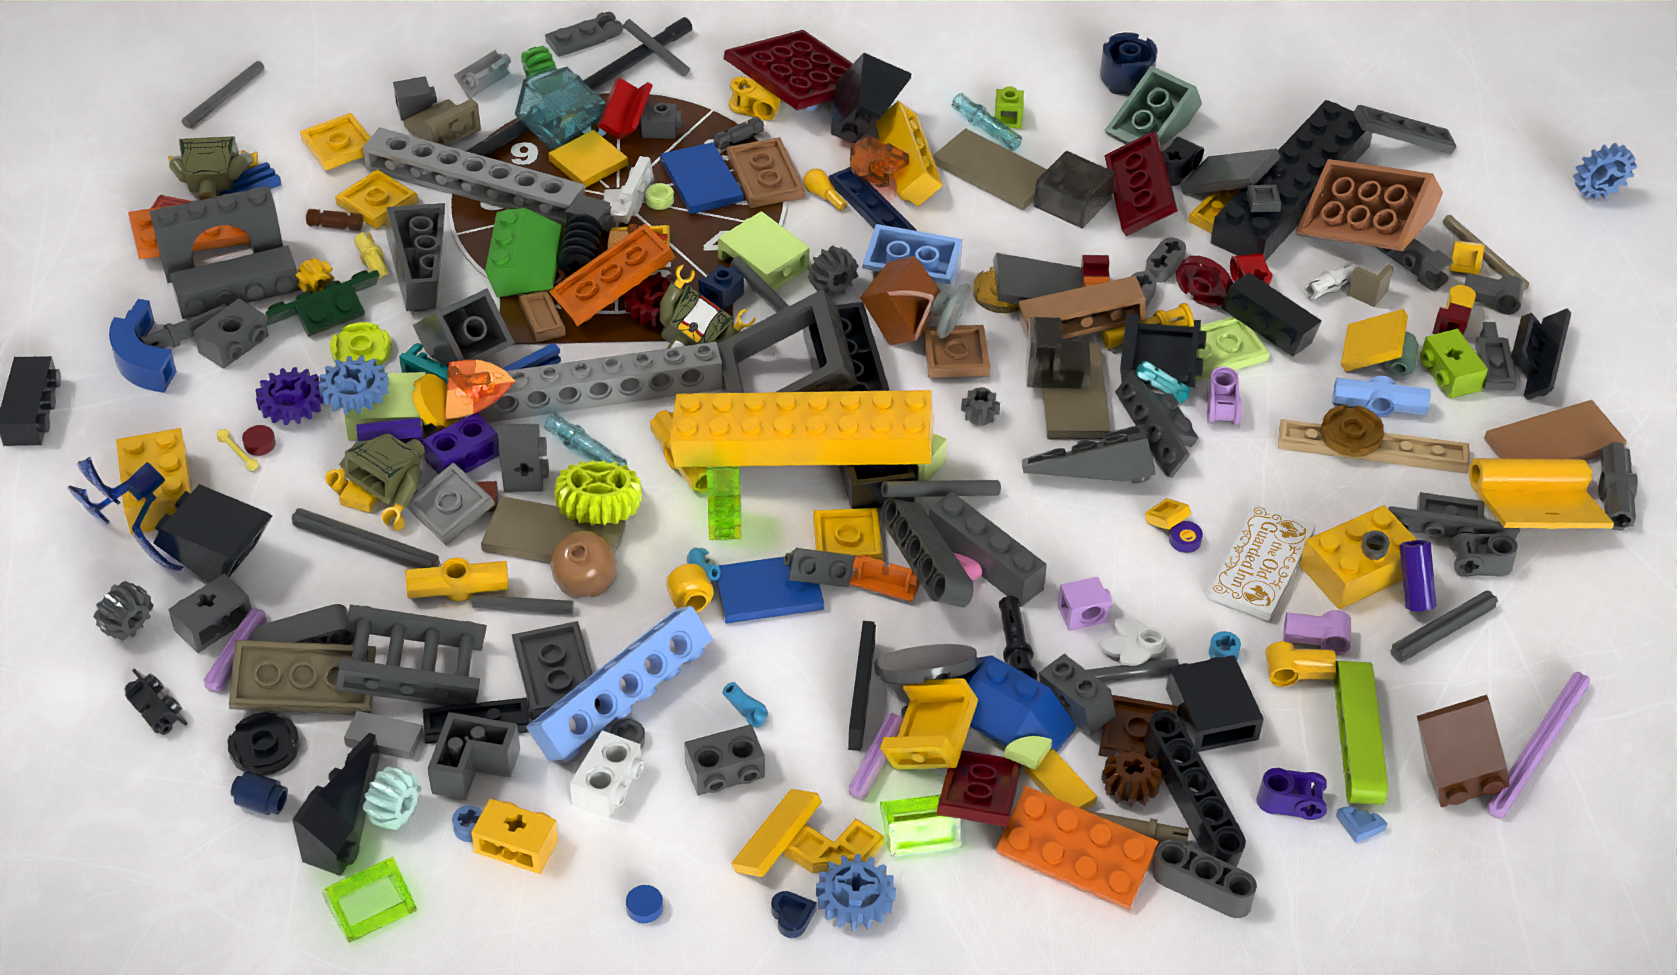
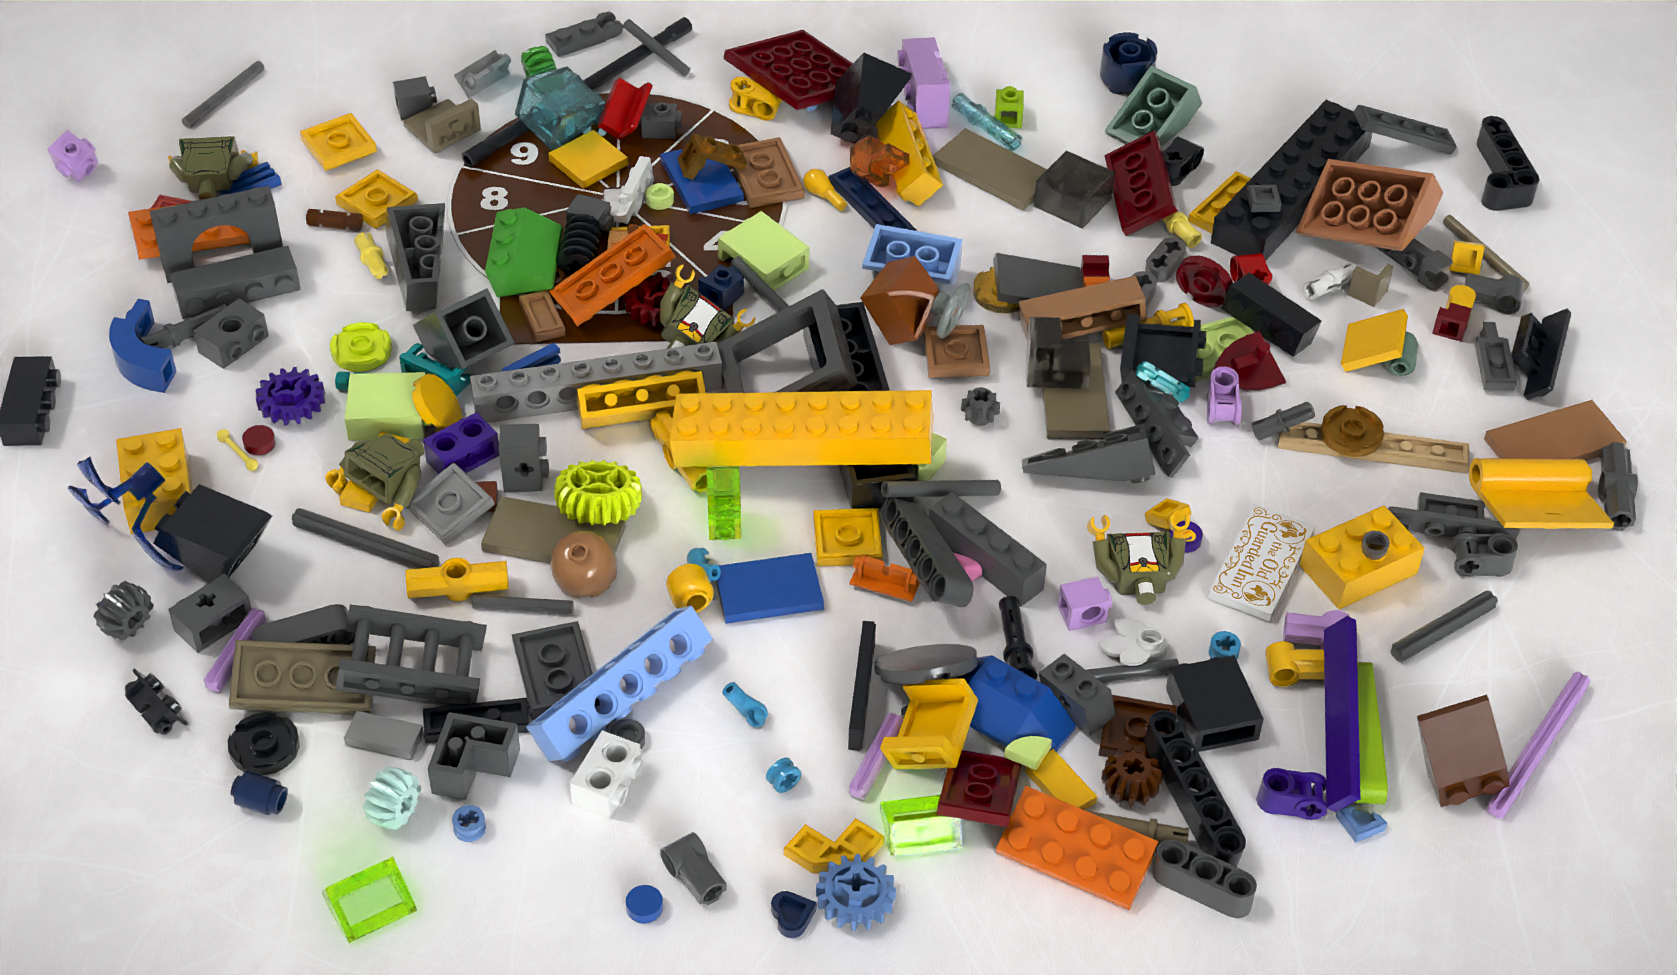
(73, 156): none -> lavender brick
(314, 275): yellow gear -> none
(325, 308): dark green bracket -> none
(333, 815): black wedge -> none
(353, 384): medium blue gear -> none
(401, 429): dark purple axle -> none
(470, 174): light grey brick -> none
(474, 386): clear orange shield -> none
(515, 835): yellow brick -> none
(576, 438): clear light blue pin -> none
(634, 400): none -> yellow brick
(690, 862): none -> dark grey piece
(702, 148): none -> pearl gold bracket
(724, 759): dark grey brick -> none
(738, 133): dark grey axle -> none
(776, 833): yellow tile -> none
(783, 775): none -> dark azure bush
(819, 567): dark grey hinge -> none
(833, 271): dark grey gear -> none
(928, 88): none -> lavender wedge
(1139, 561): none -> olive torso
(1178, 224): none -> light yellow pin
(1230, 171): dark grey tile -> none
(1252, 362): none -> dark red shield
(1282, 420): none -> dark grey axle
(1341, 714): none -> dark purple tile
(1381, 396): light blue piece -> none
(1418, 575): dark purple axle -> none
(1453, 363): lime brick -> none
(1512, 175): none -> black beam
(1605, 171): medium blue gear -> none

